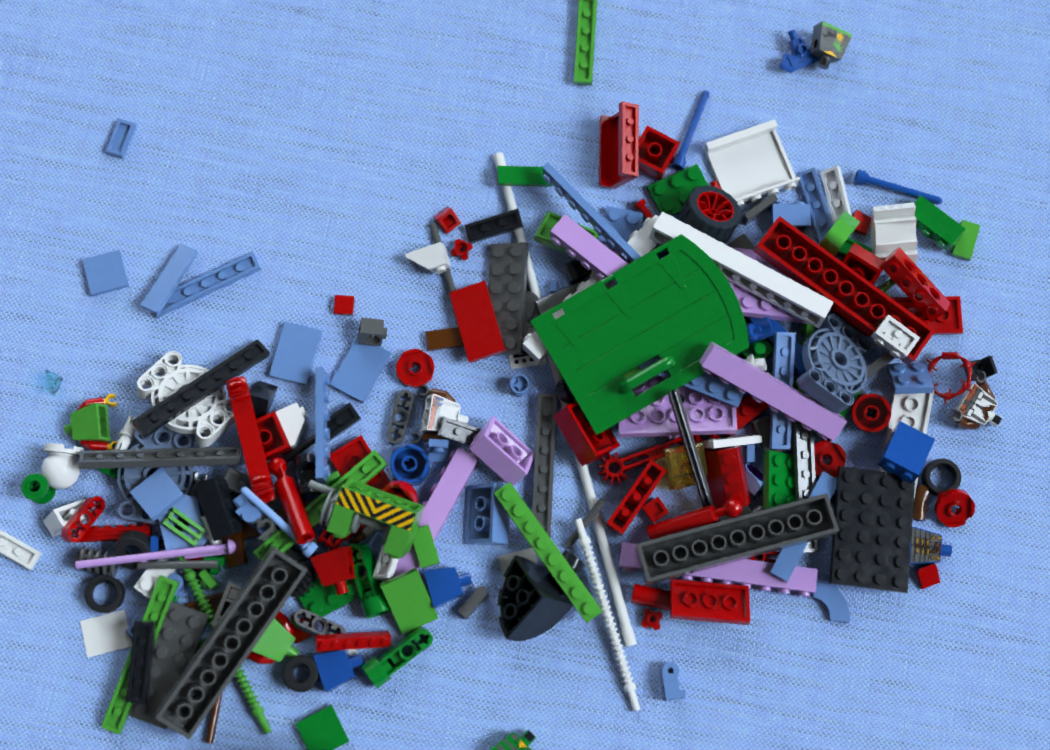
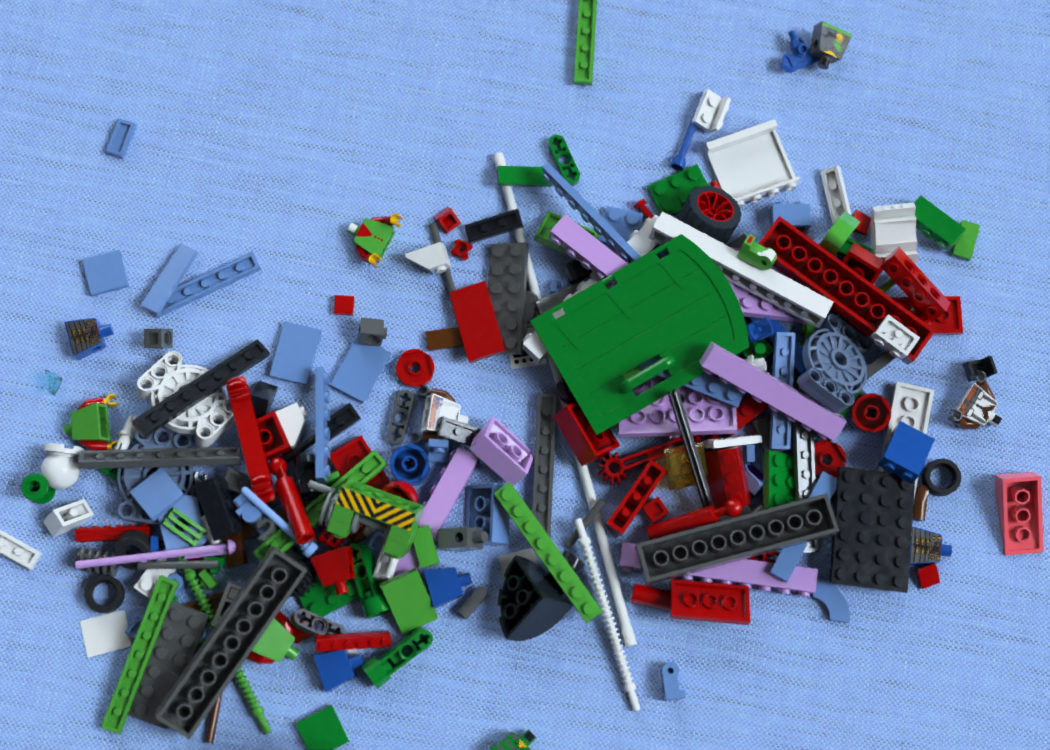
(75, 521): red beam -> none
(87, 336): none -> torso
(141, 662): black tile -> none
(158, 338): none -> dark grey brick
(288, 673): black tyre -> none
(374, 237): none -> torso
(469, 539): none -> dark grey torso
(519, 385): medium blue wheel -> none
(563, 146): none -> green beam
(619, 146): red panel -> none
(651, 624): red plate -> none
(656, 152): red brick -> none
(711, 111): none -> white bracket
(757, 254): none -> bright green leg
(759, 209): dark grey tile -> none
(815, 197): medium blue tile -> none
(862, 178): blue piece -> none
(910, 378): medium blue plate -> none
(952, 356): red piece -> none
(953, 497): red plate -> none
(1020, 512): none -> coral slope

